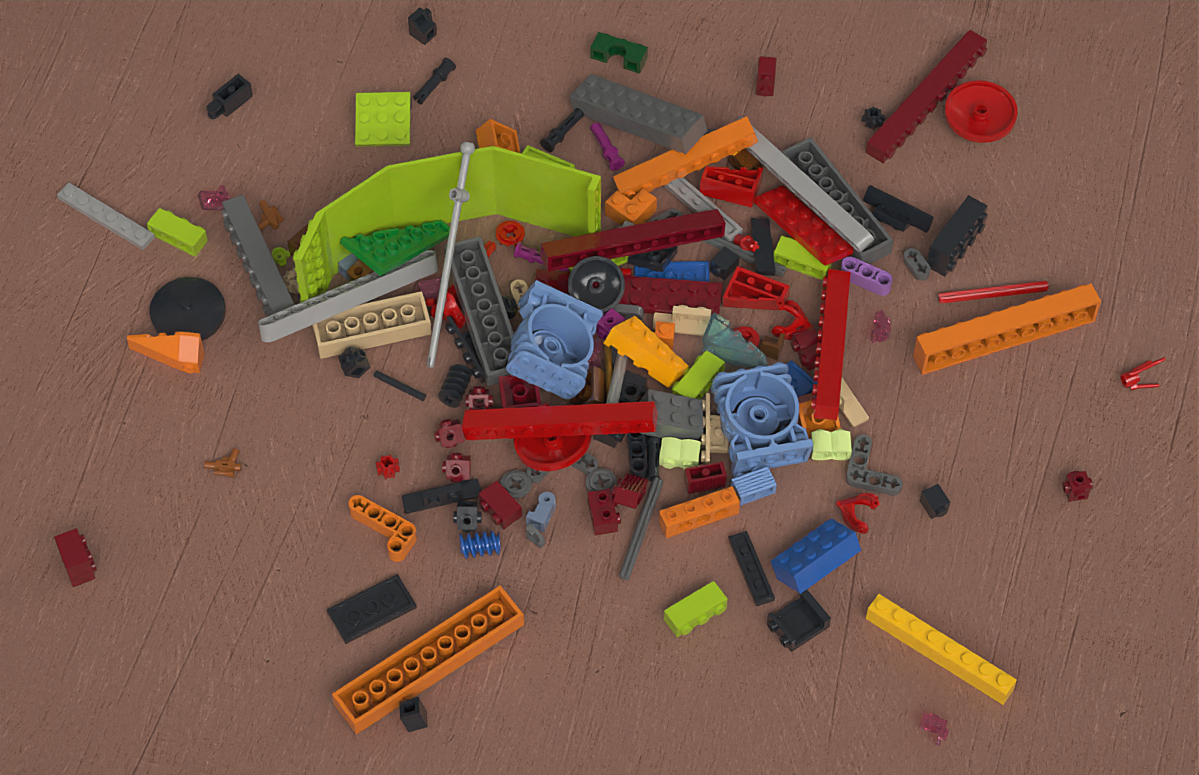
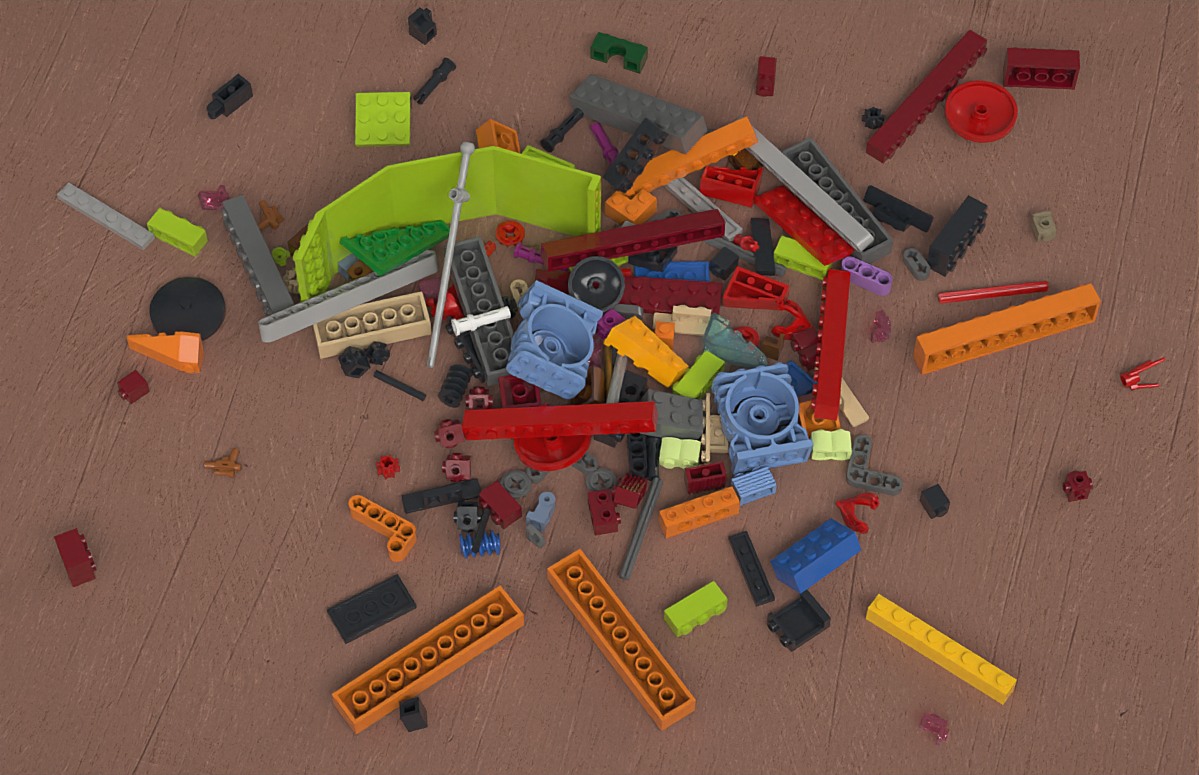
(132, 387): none -> dark red brick
(378, 353): none -> black gear
(472, 322): none -> white pin
(480, 530): none -> black bar
(621, 639): none -> orange brick
(626, 159): none -> black brick
(1041, 68): none -> dark red brick
(1043, 226): none -> dark tan brick

